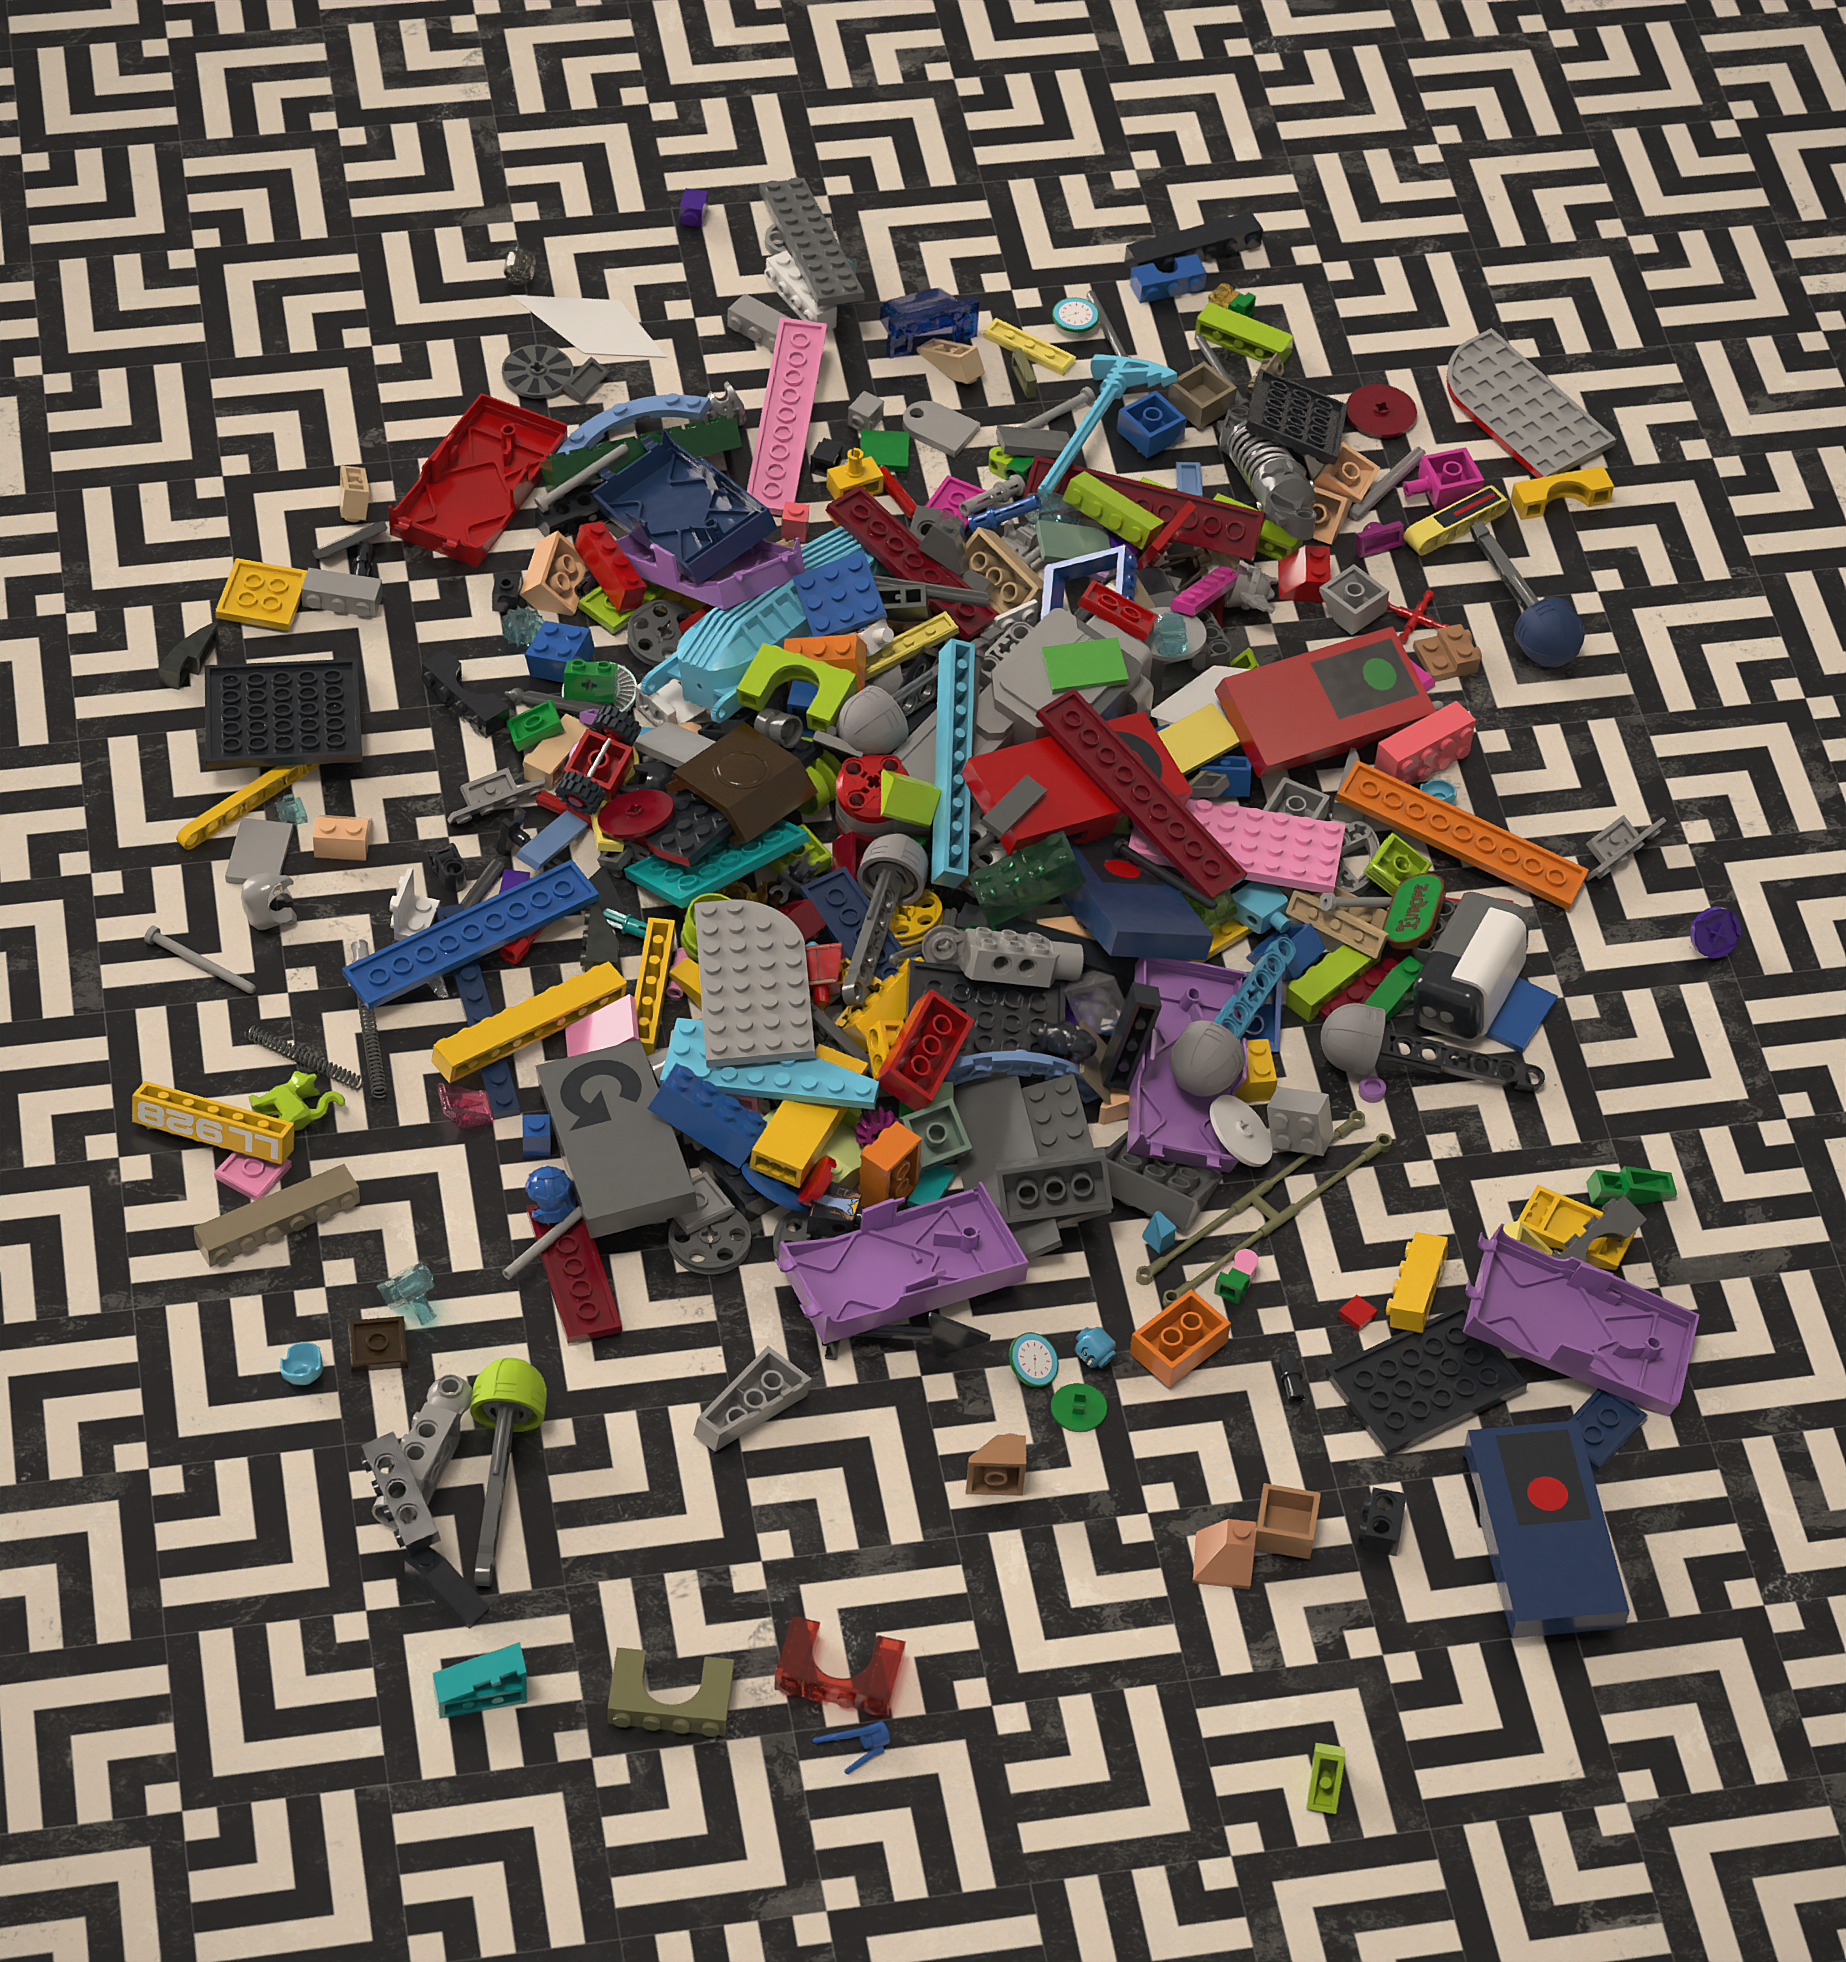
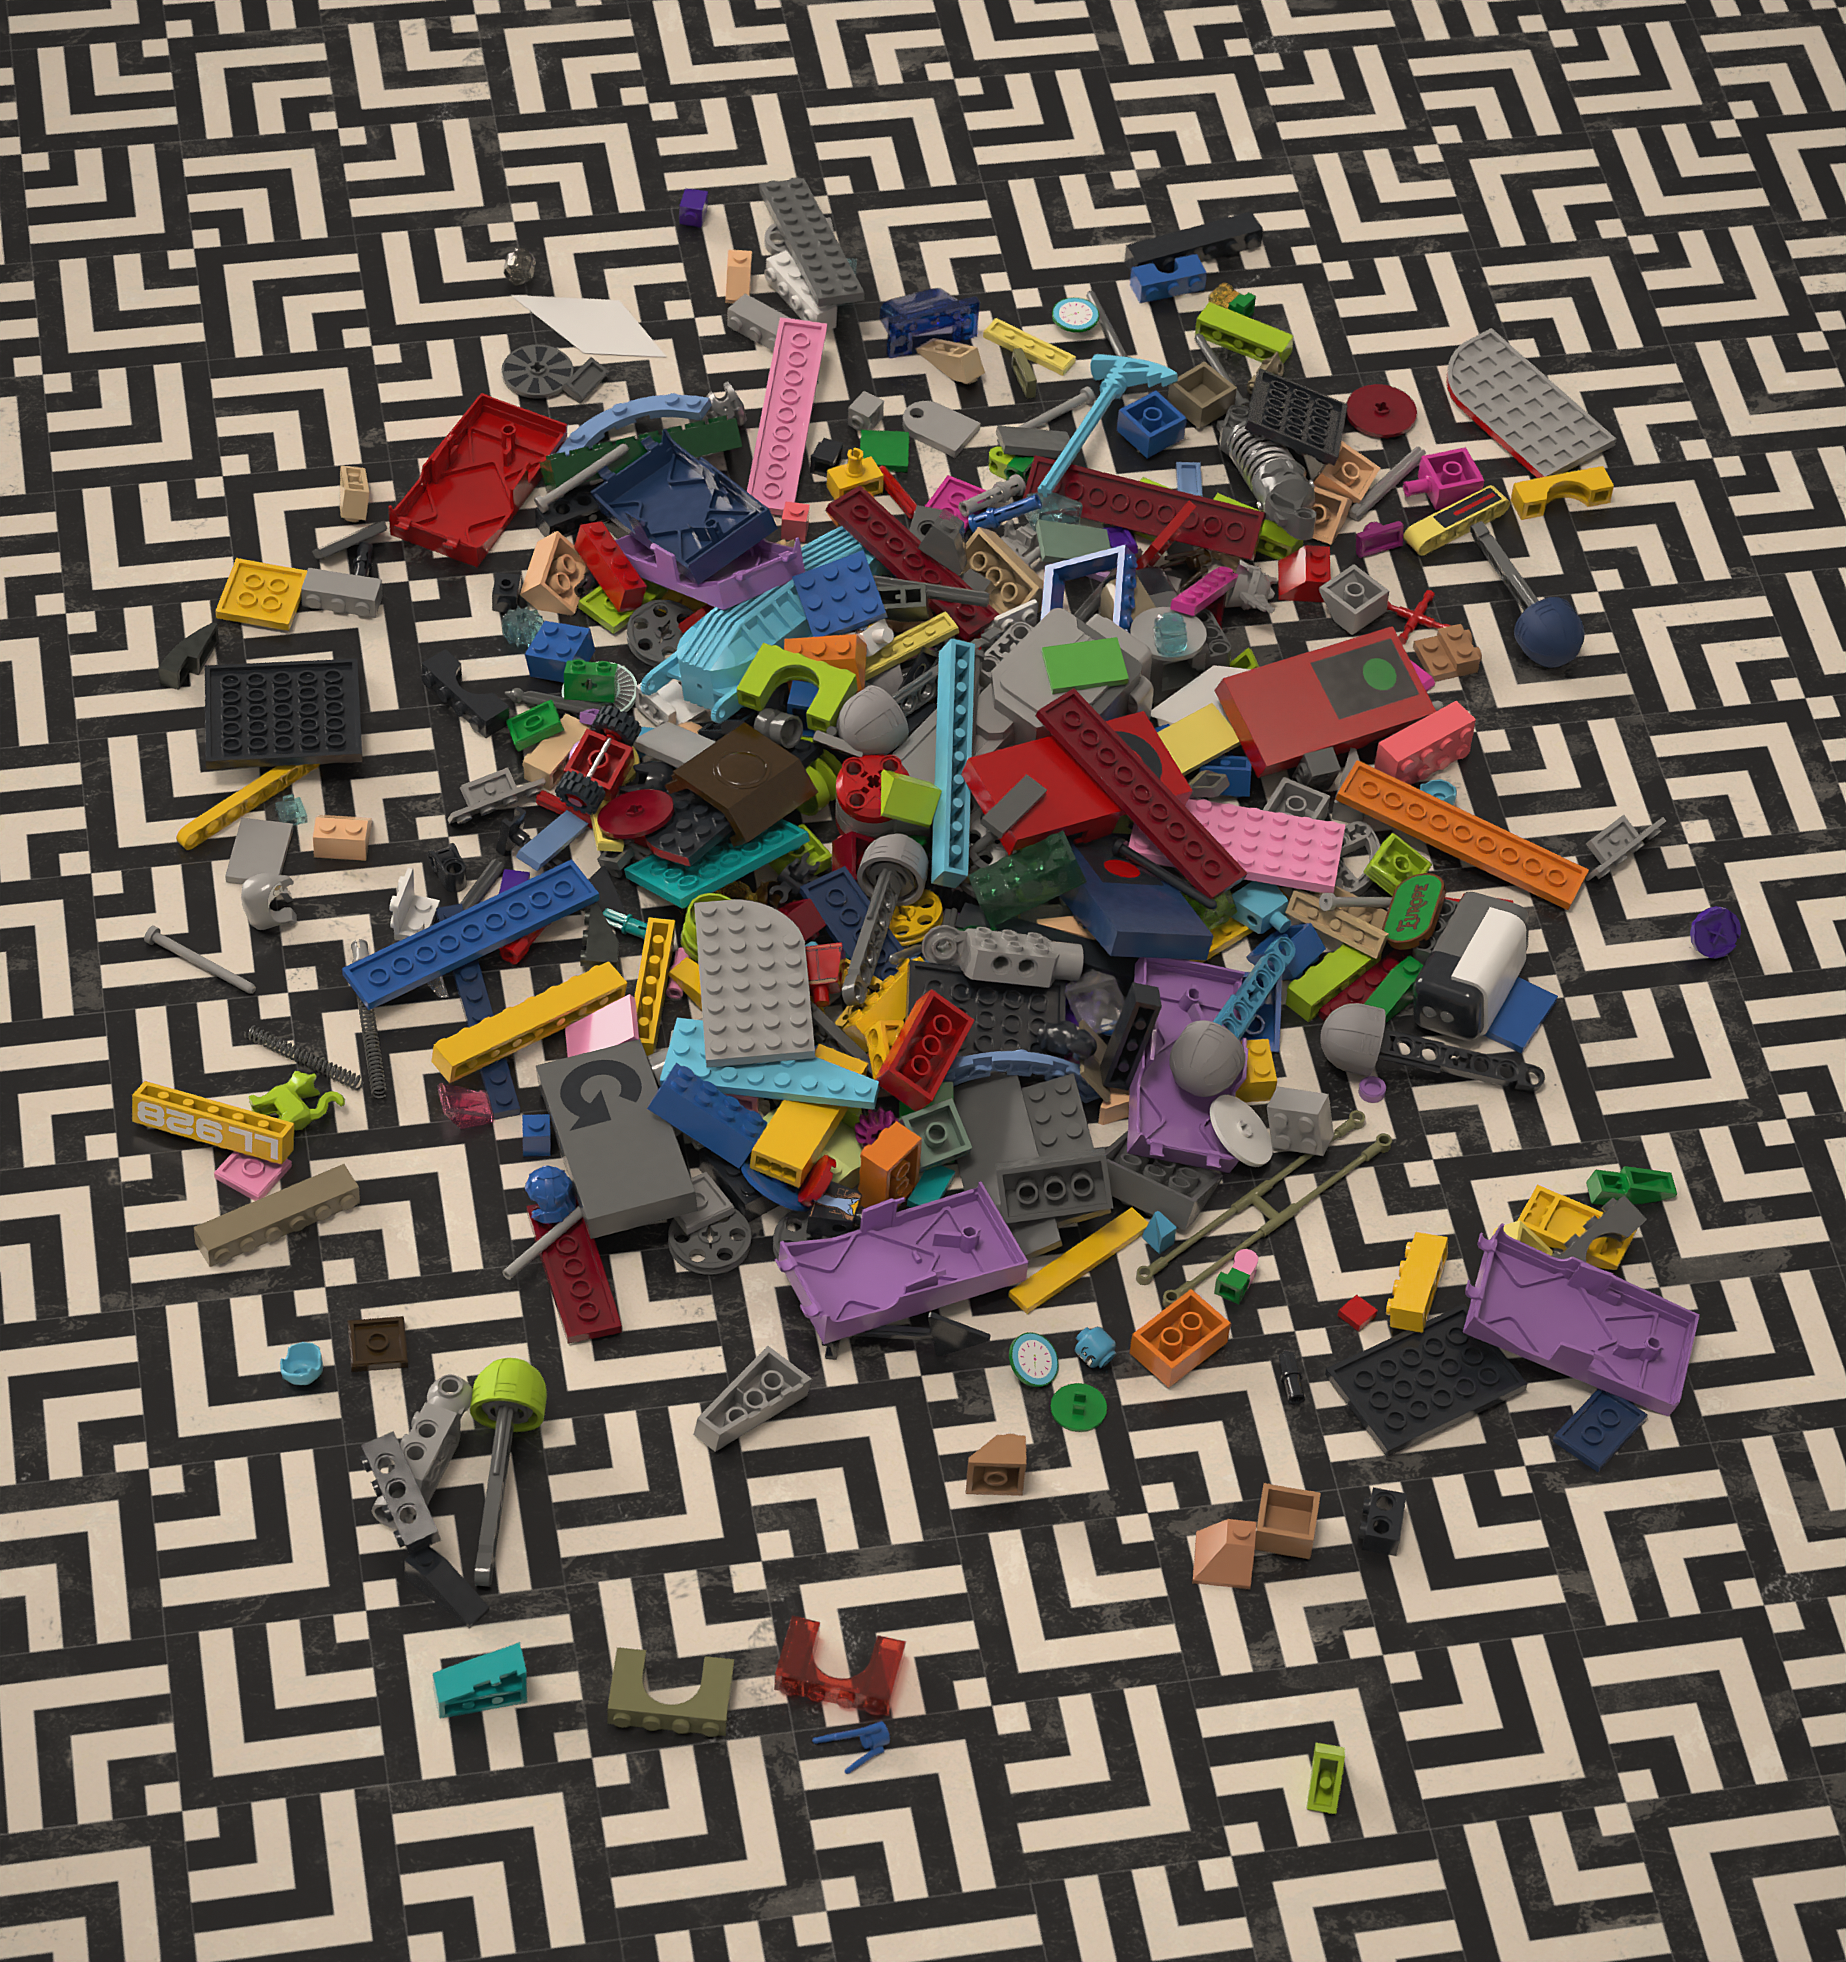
(409, 1288): clear light blue brick -> none
(738, 274): none -> light nougat slope
(1078, 1260): none -> yellow tile
(1113, 510): lime brick -> none
(1118, 610): red tile -> none
(1317, 769): none -> dark grey brick
(1545, 1529): dark blue piece -> none

